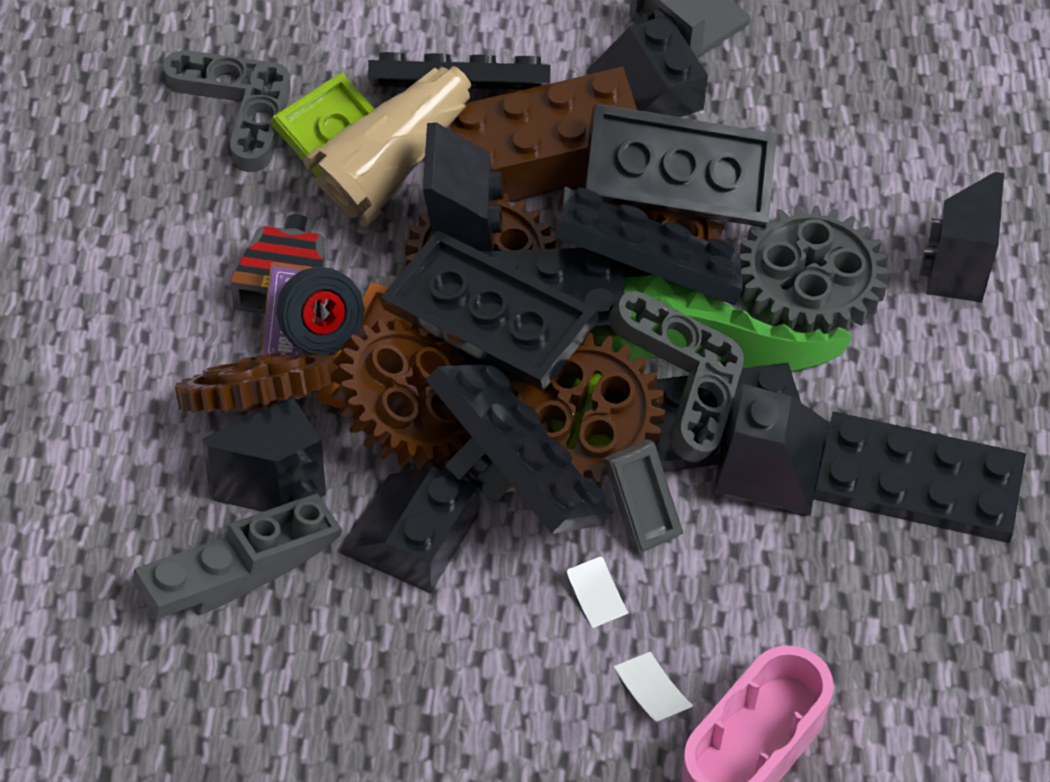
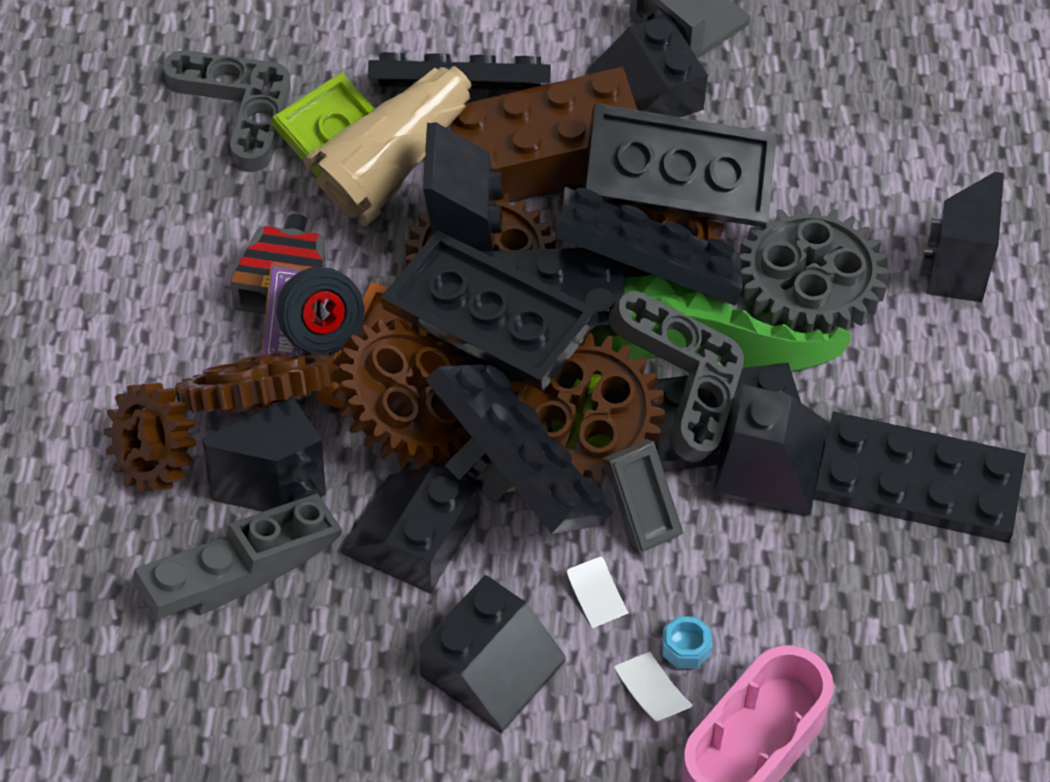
(148, 433): none -> reddish brown gear
(490, 654): none -> black slope
(686, 642): none -> medium azure tile

